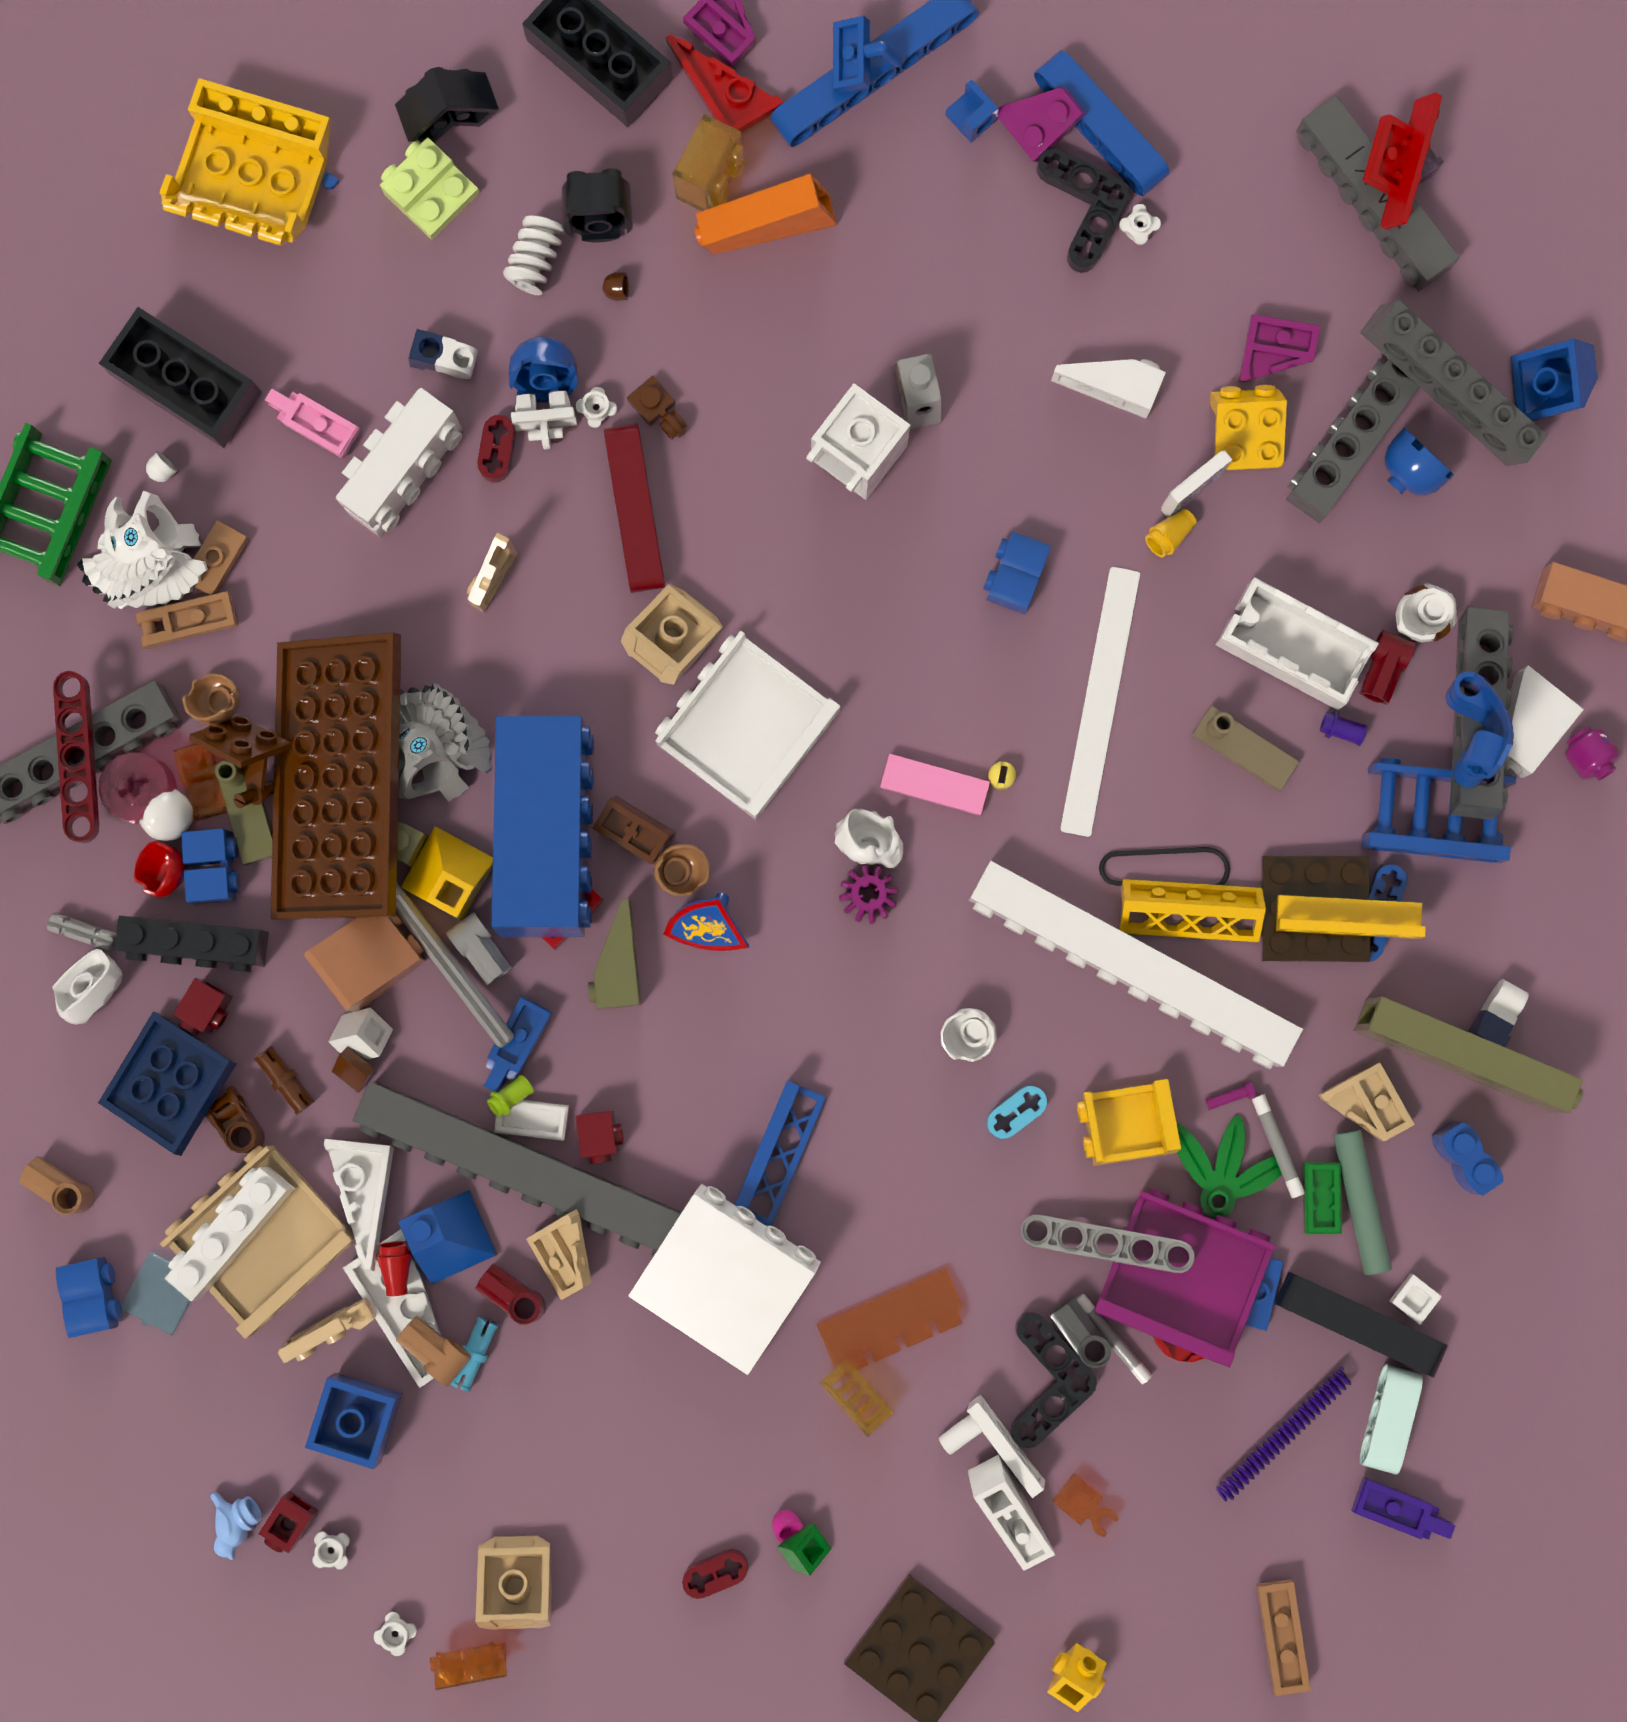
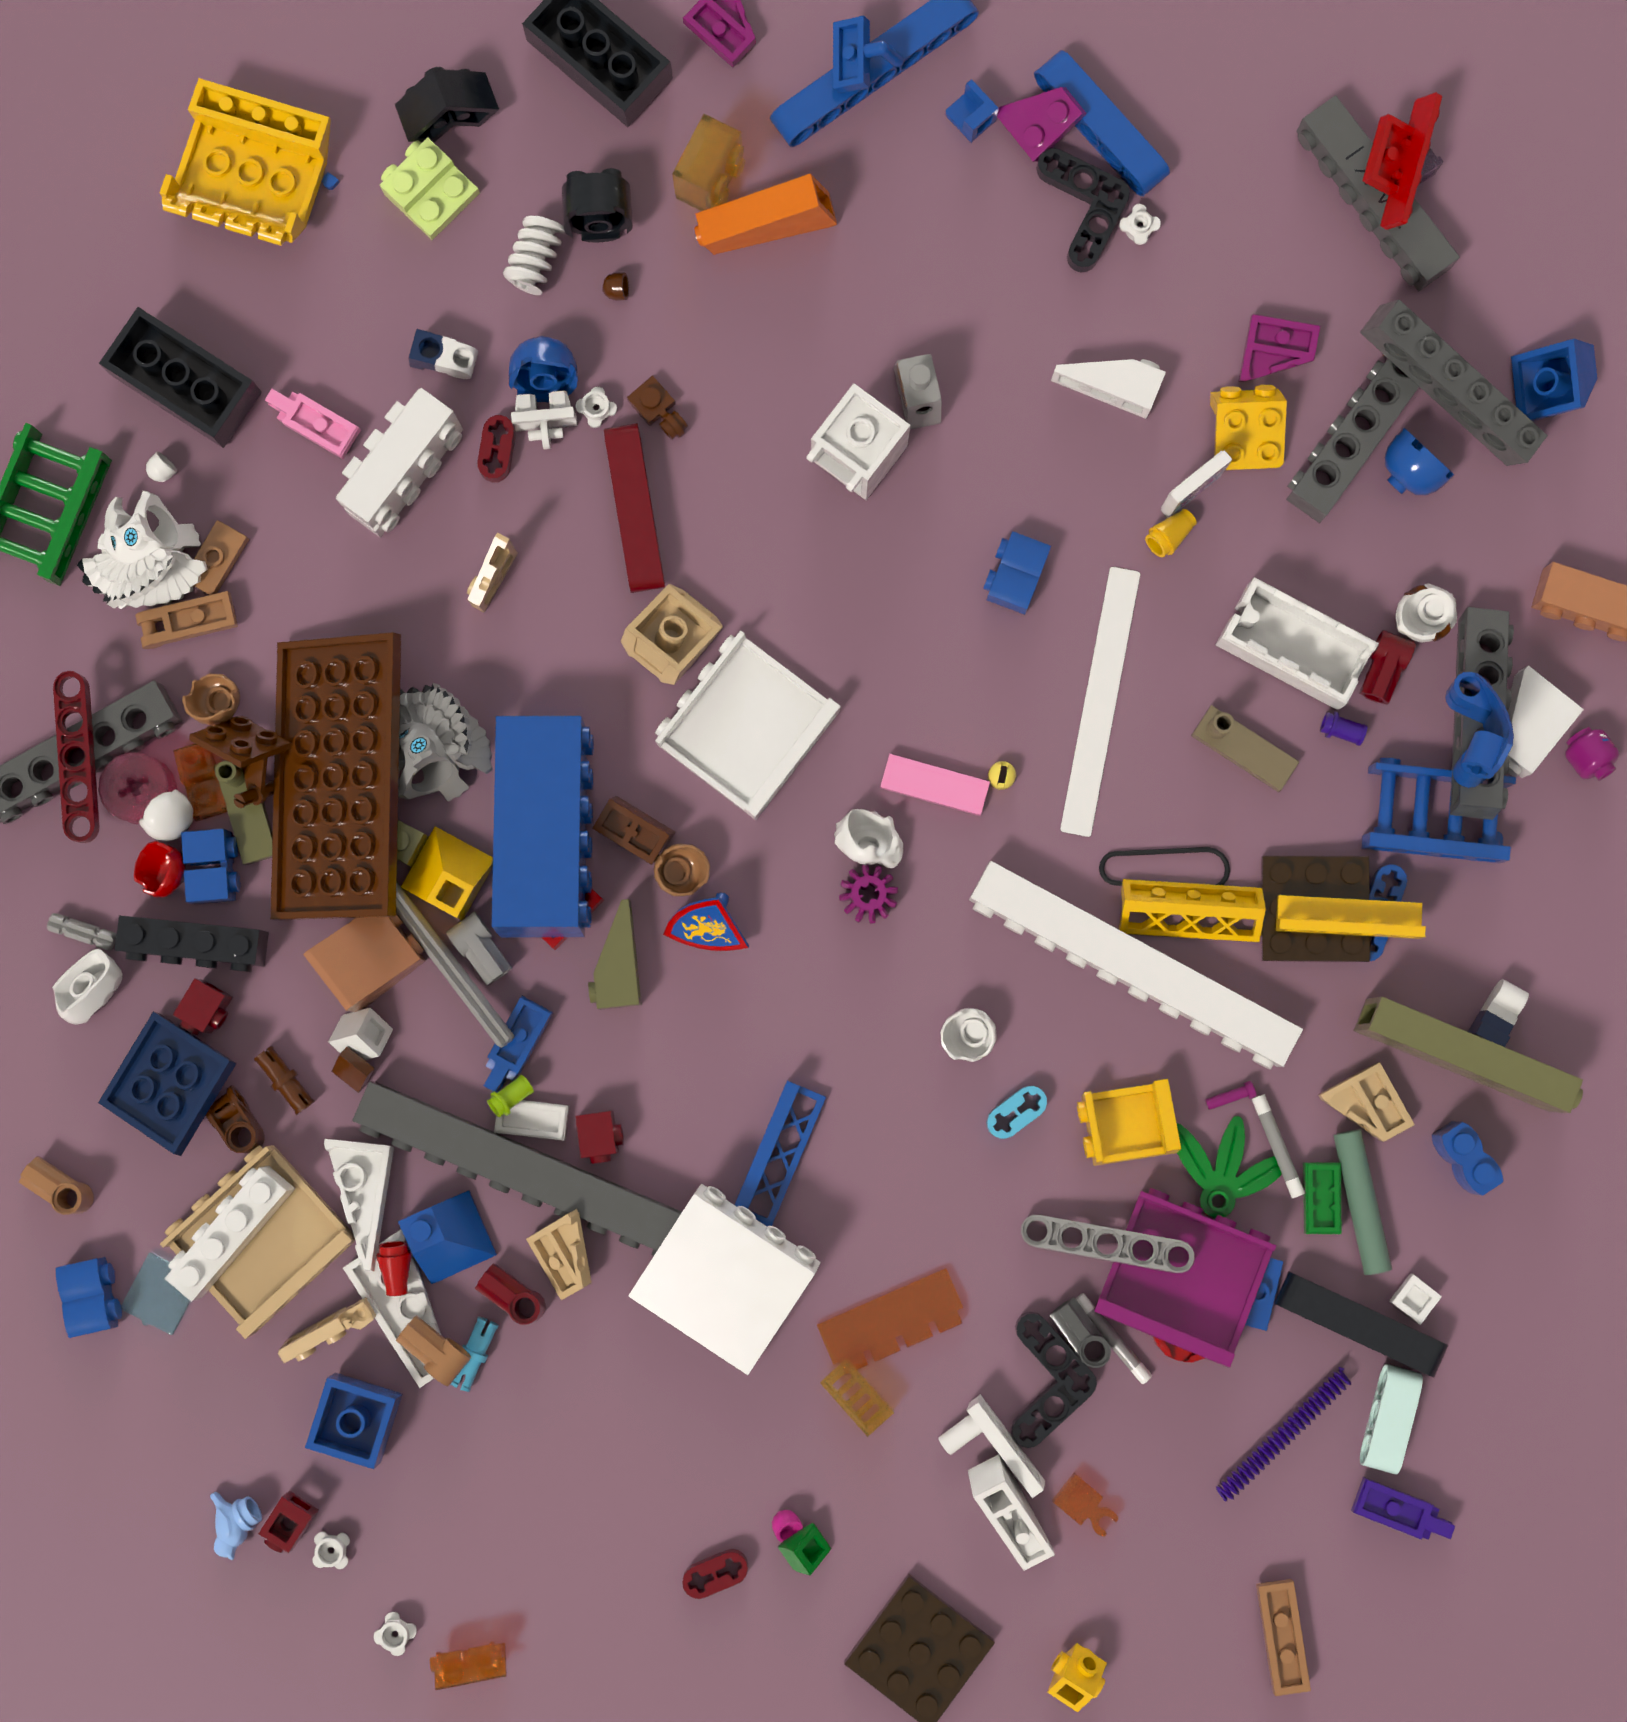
(514, 1583): tan slope -> none
(725, 93): red wing -> none

